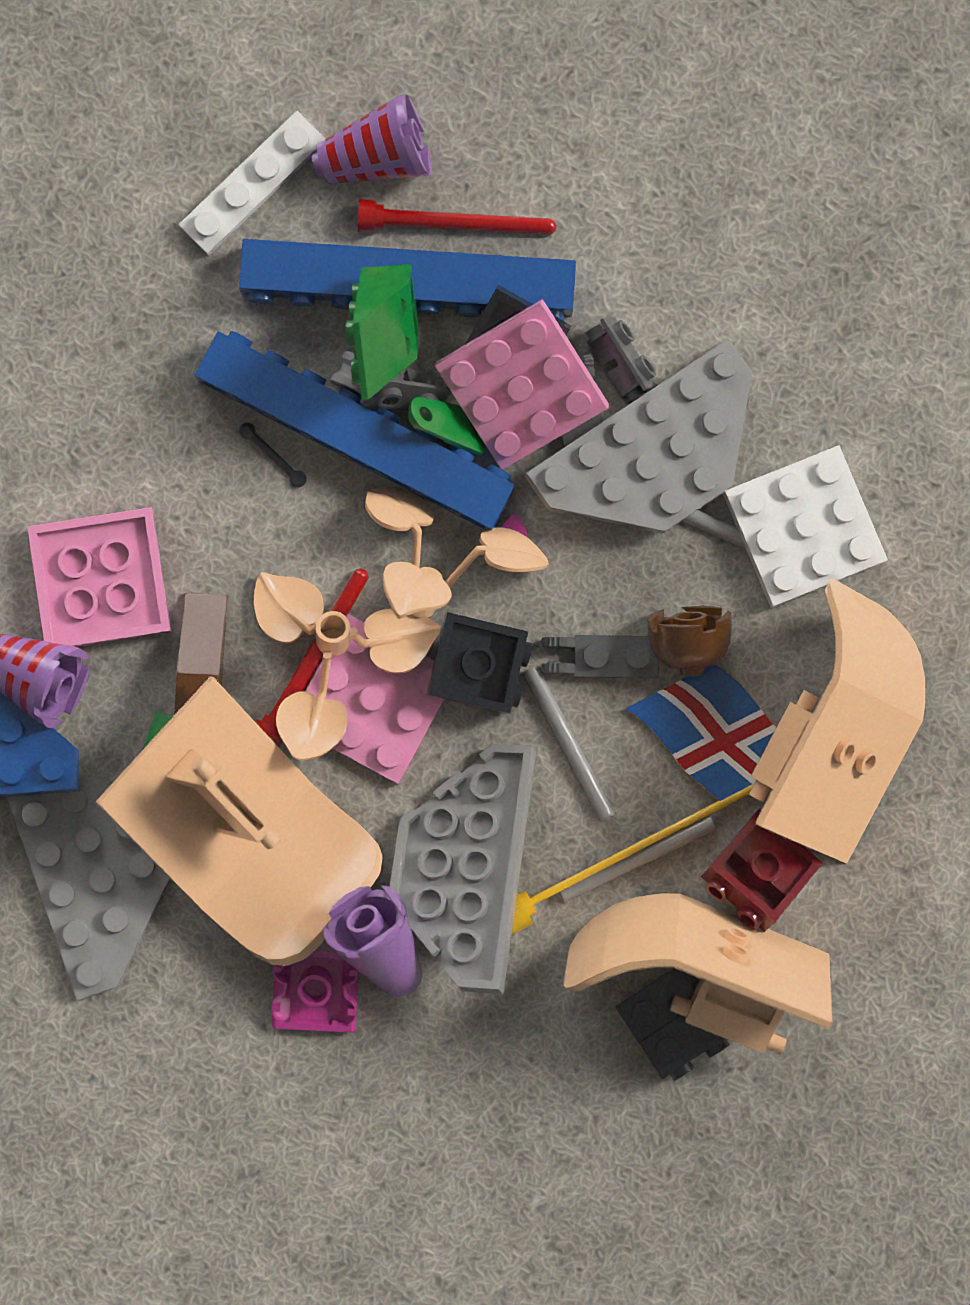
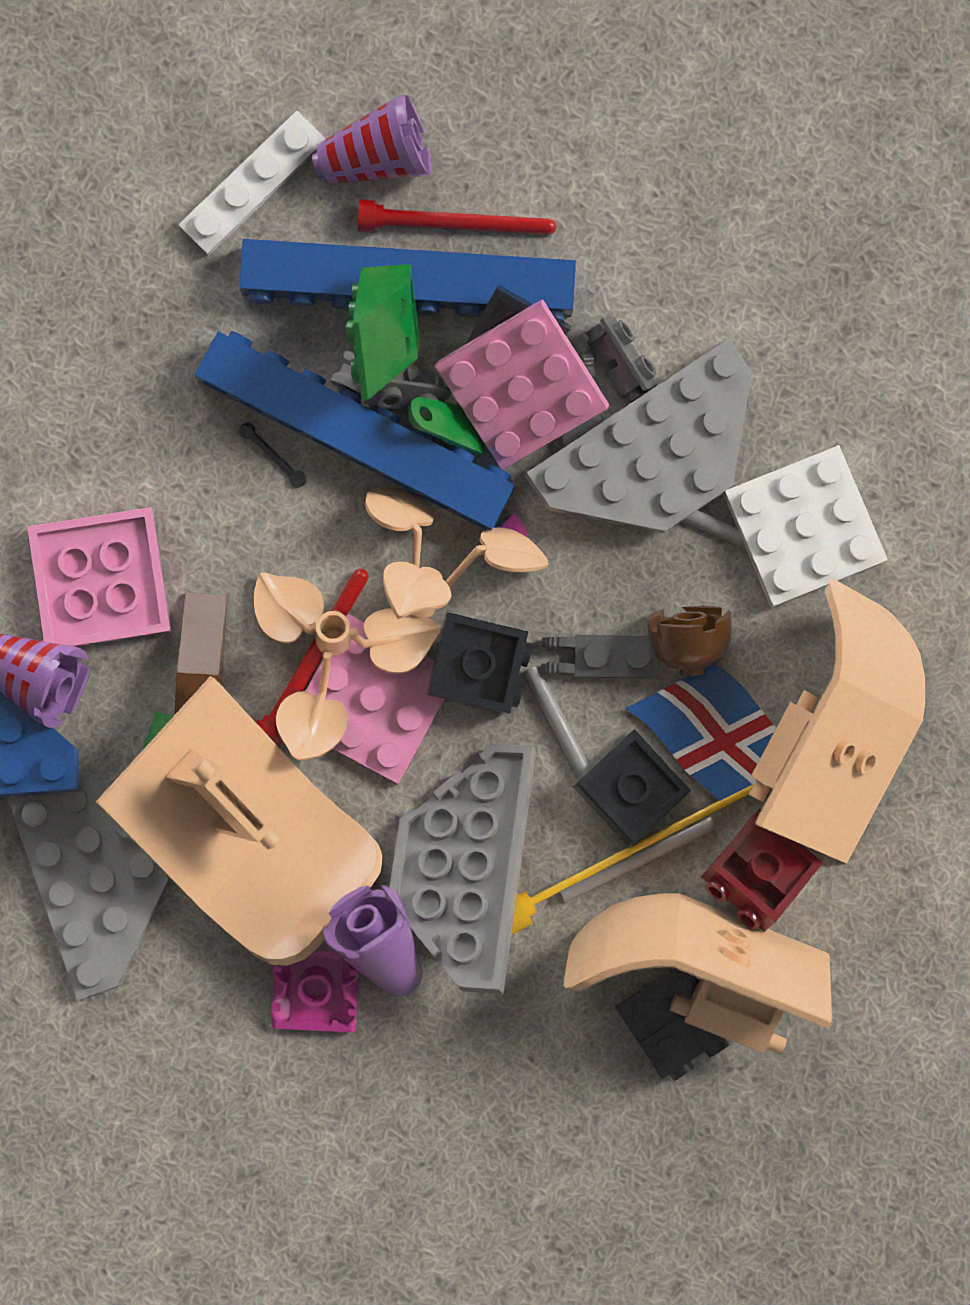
(632, 788): none -> black plate

